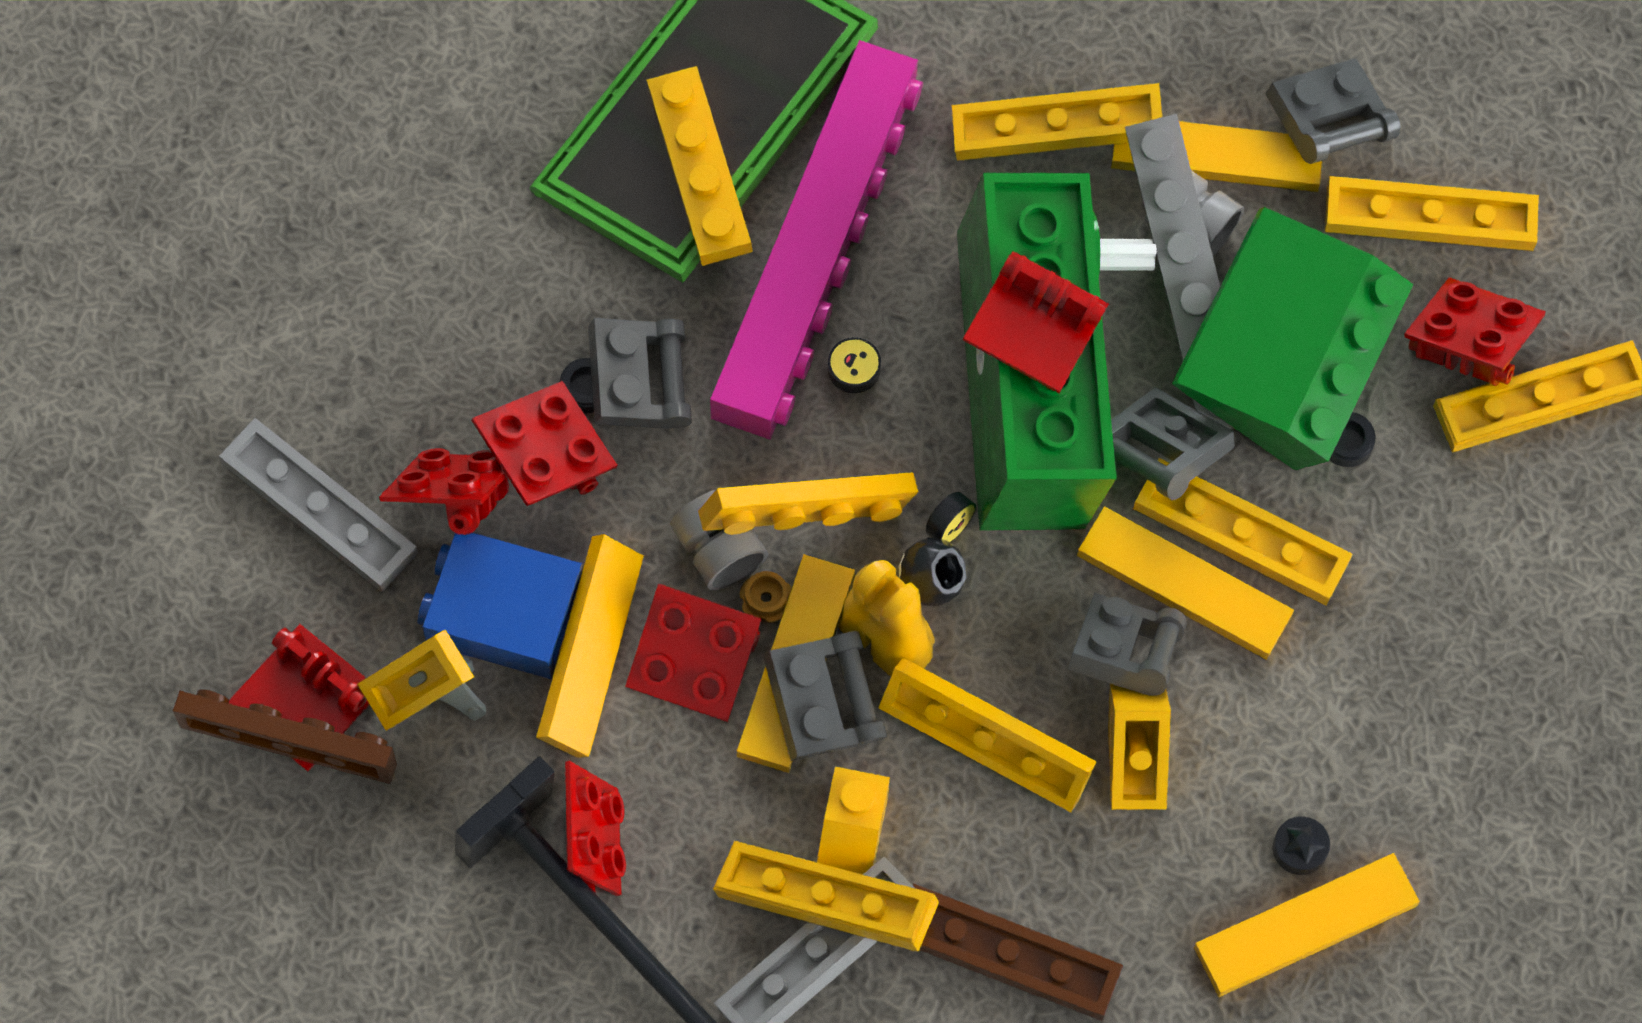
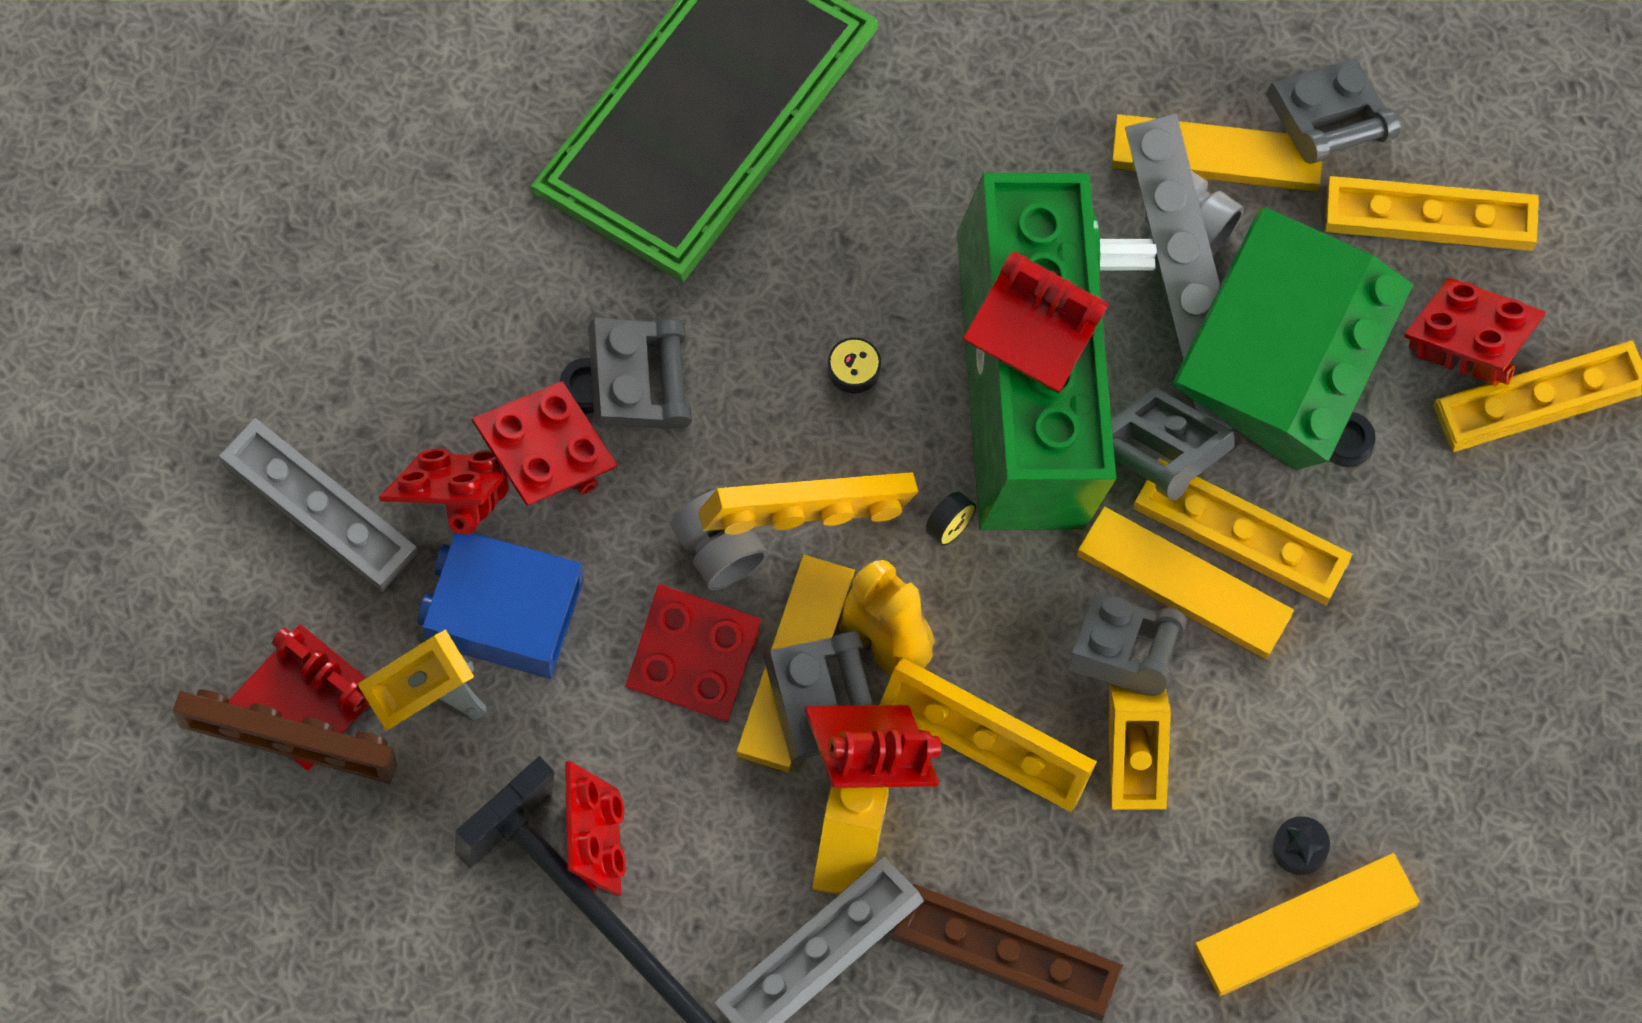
(590, 646): yellow tile -> none
(699, 166): yellow plate -> none
(765, 583): pearl gold plate -> none
(814, 241): dark pink brick -> none
(826, 896): yellow tile -> none
(873, 746): none -> red hinge
(934, 569): black piece -> none
(1052, 121): yellow plate -> none

